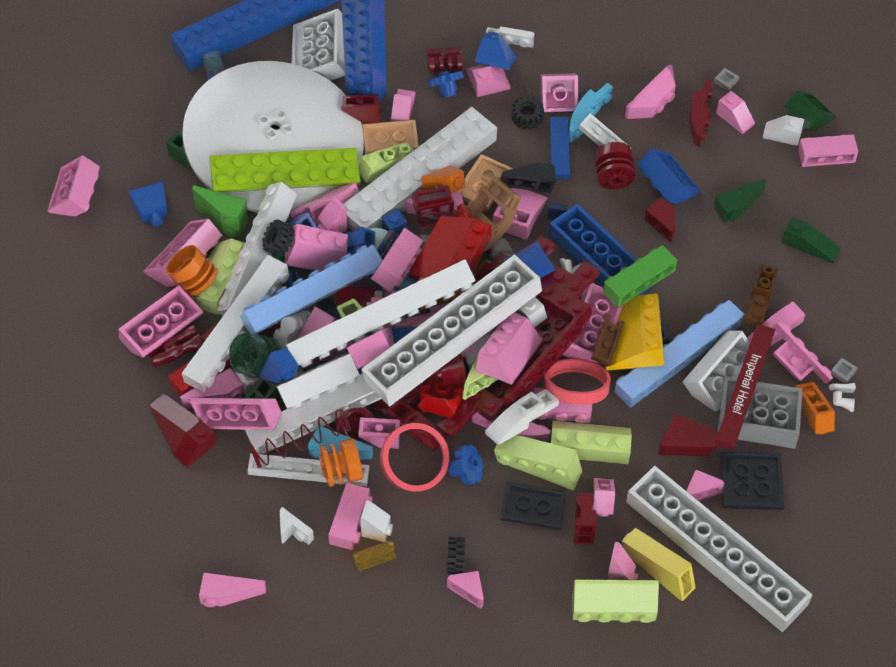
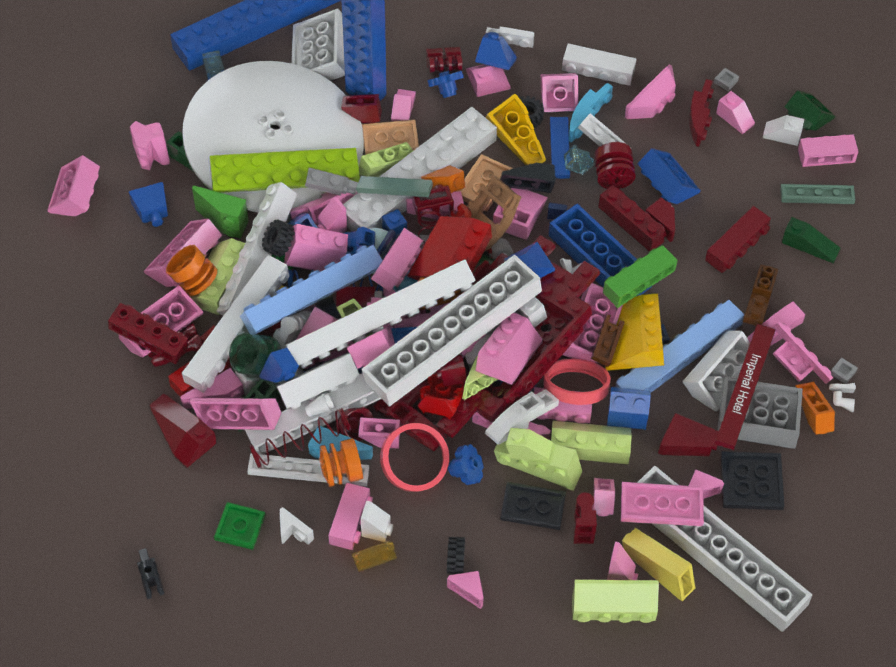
(148, 332): none -> dark red brick
(149, 144): none -> bright pink piece
(149, 574): none -> black hinge
(224, 590): bright pink slope -> none
(239, 525): none -> green tile
(320, 405): none -> white cone
(329, 182): none -> light grey hinge
(394, 186): none -> sand green tile
(517, 130): none -> yellow wedge
(528, 445): none -> yellowish green slope
(578, 160): none -> clear light blue brick
(599, 64): none -> white brick
(628, 408): none -> blue slope
(631, 218): none -> dark red brick
(662, 504): none -> bright pink tile
(735, 202): dark green slope -> none
(738, 239): none -> dark red brick
(817, 194): none -> sand green tile

